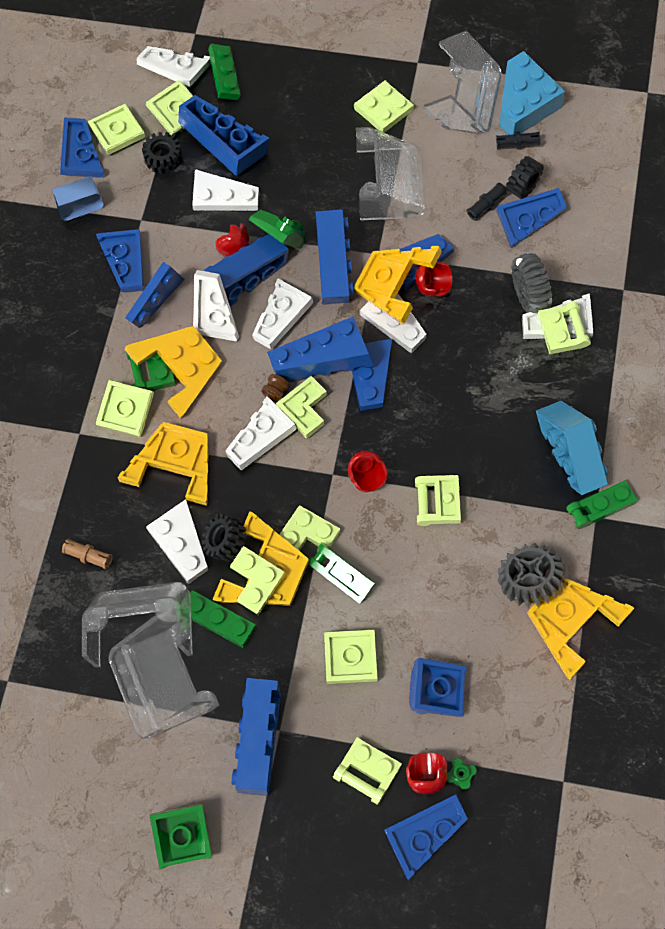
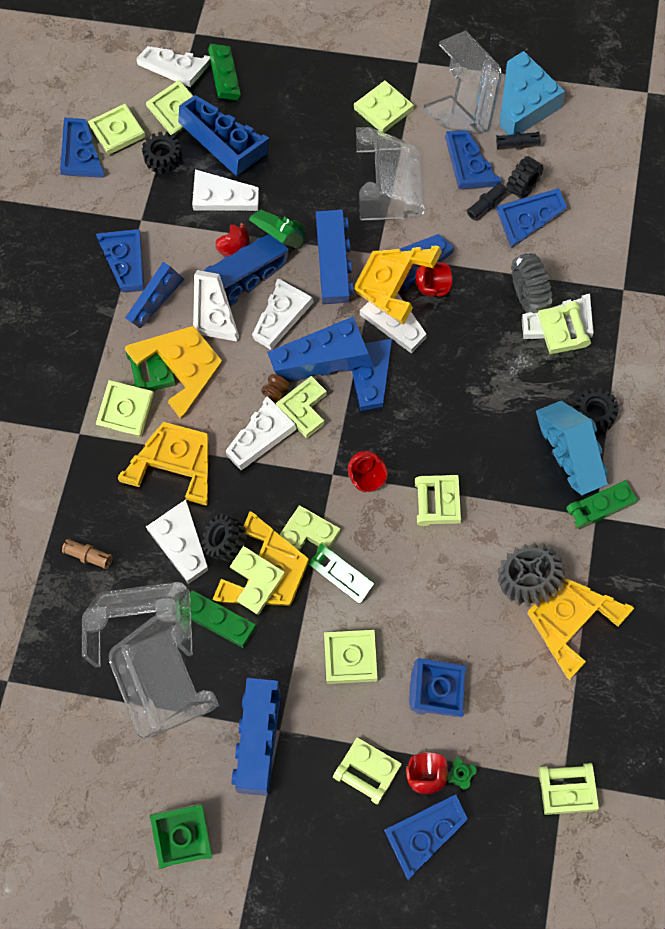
(77, 198): medium blue piece -> none
(468, 163): none -> blue wing
(568, 797): none -> yellowish green plate
(602, 400): none -> black tyre

